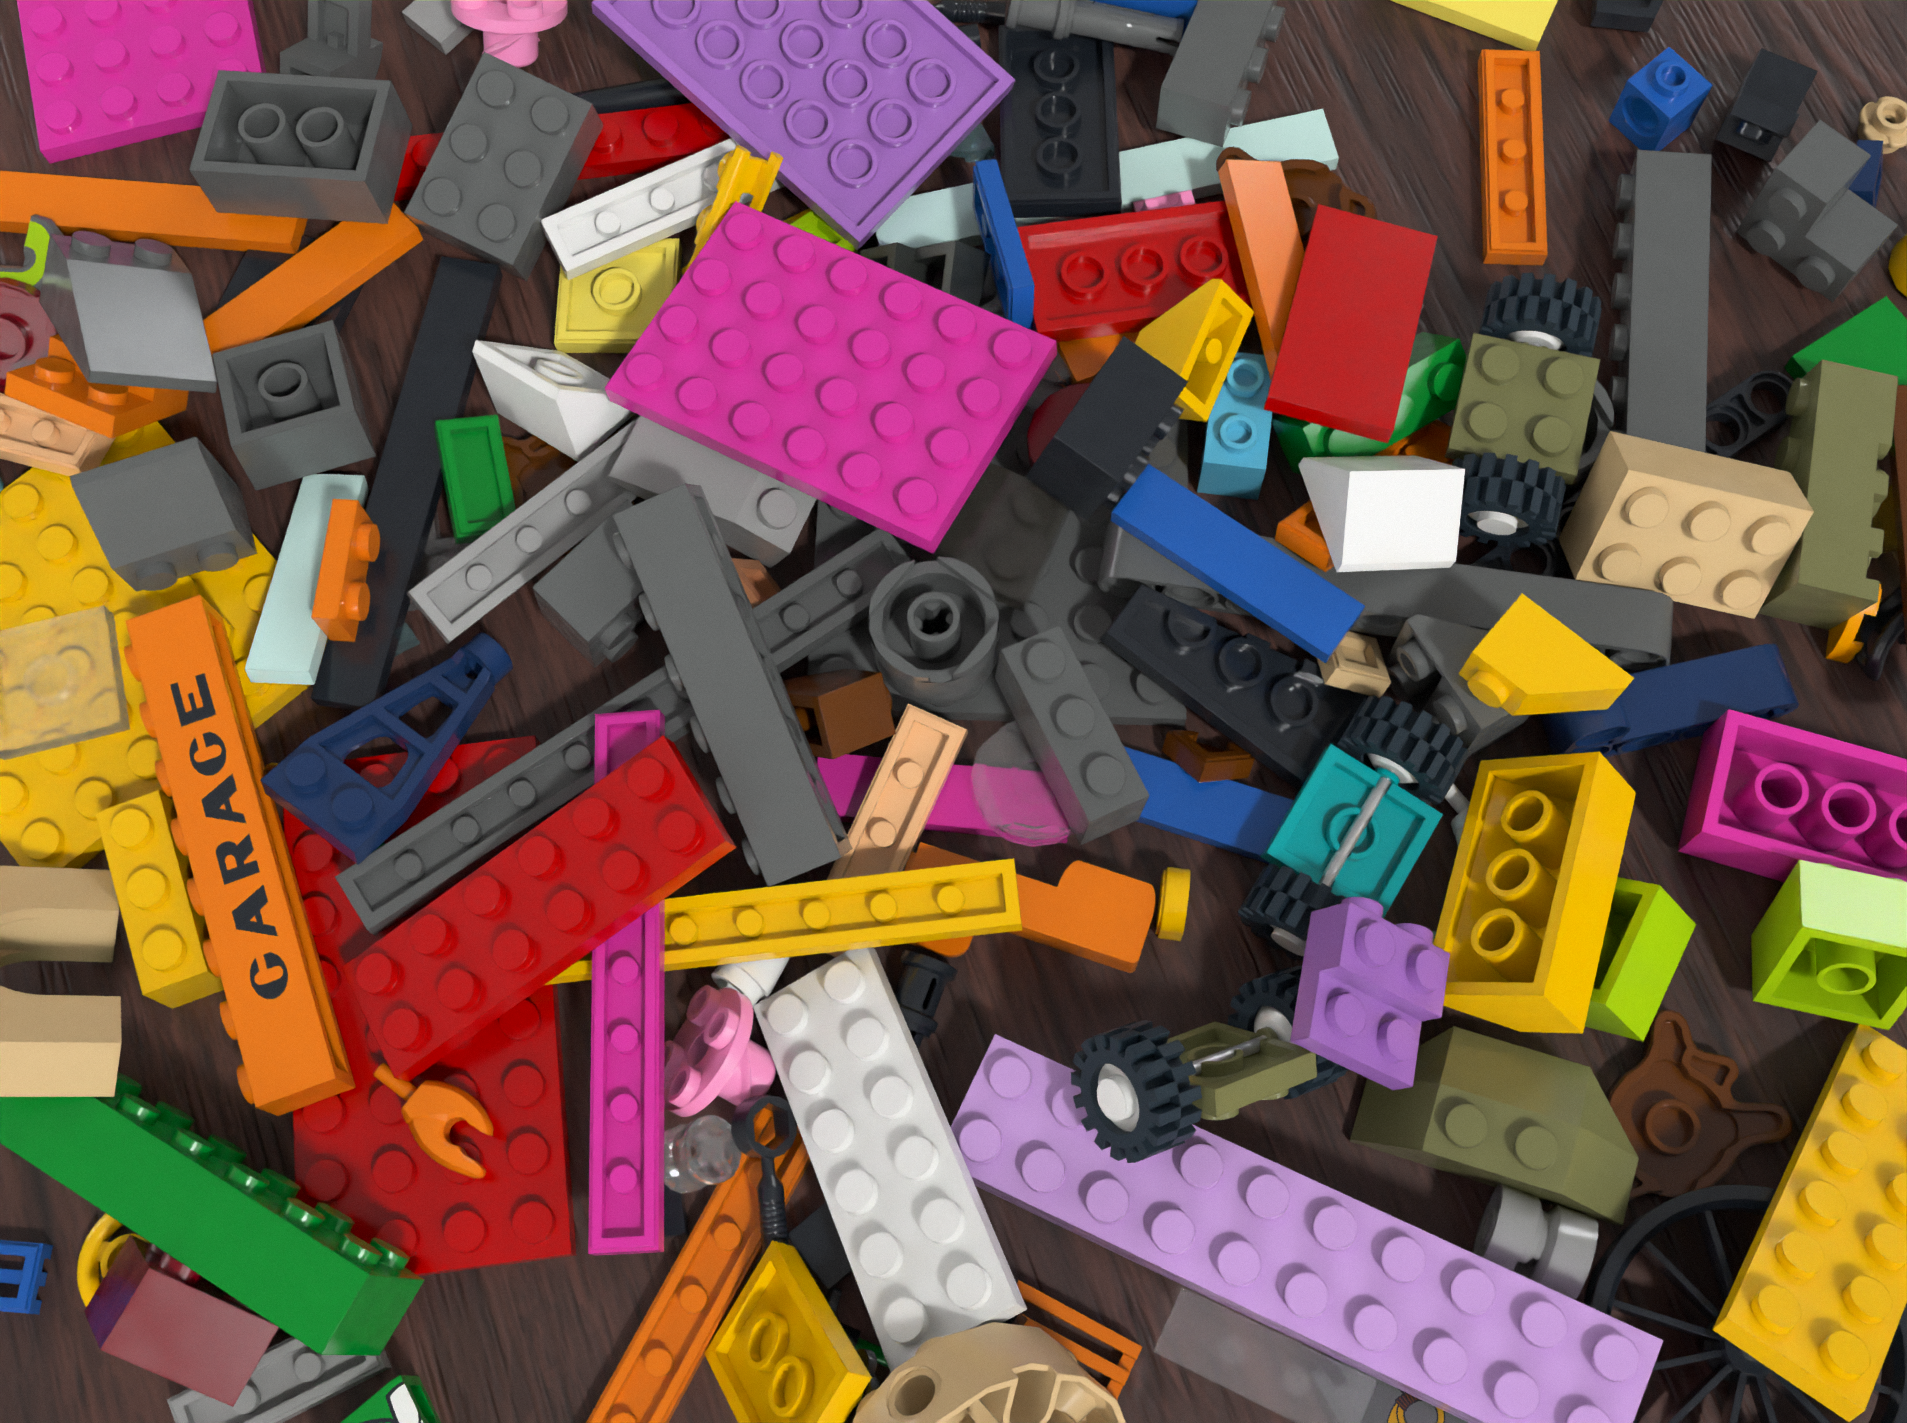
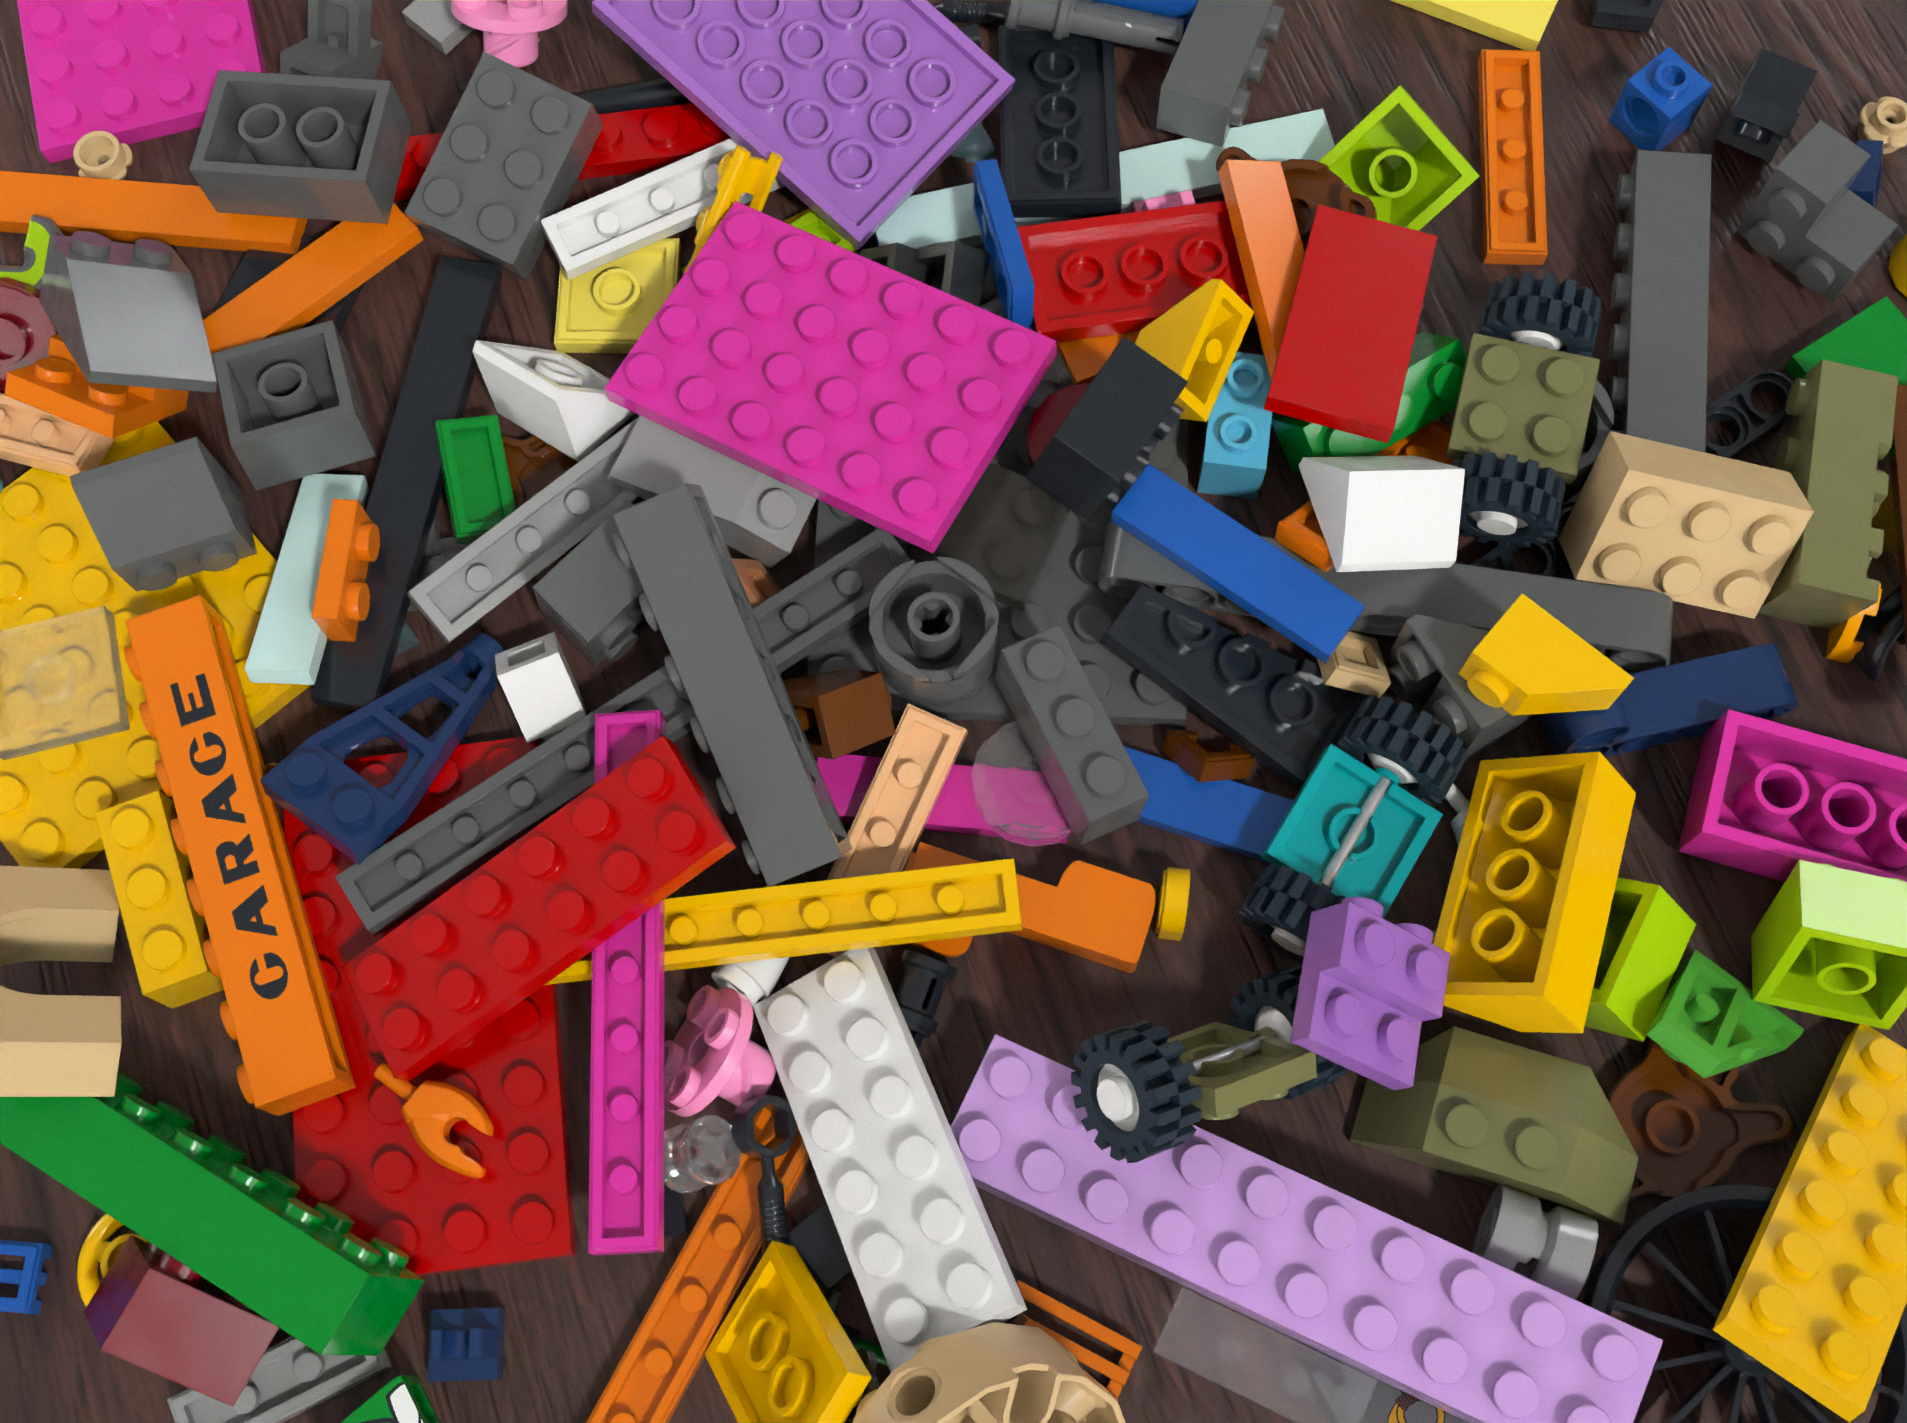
(97, 148): none -> tan plate
(466, 1344): none -> dark blue tile
(540, 687): none -> white brick
(1401, 163): none -> lime slope
(1715, 1023): none -> bright green wing

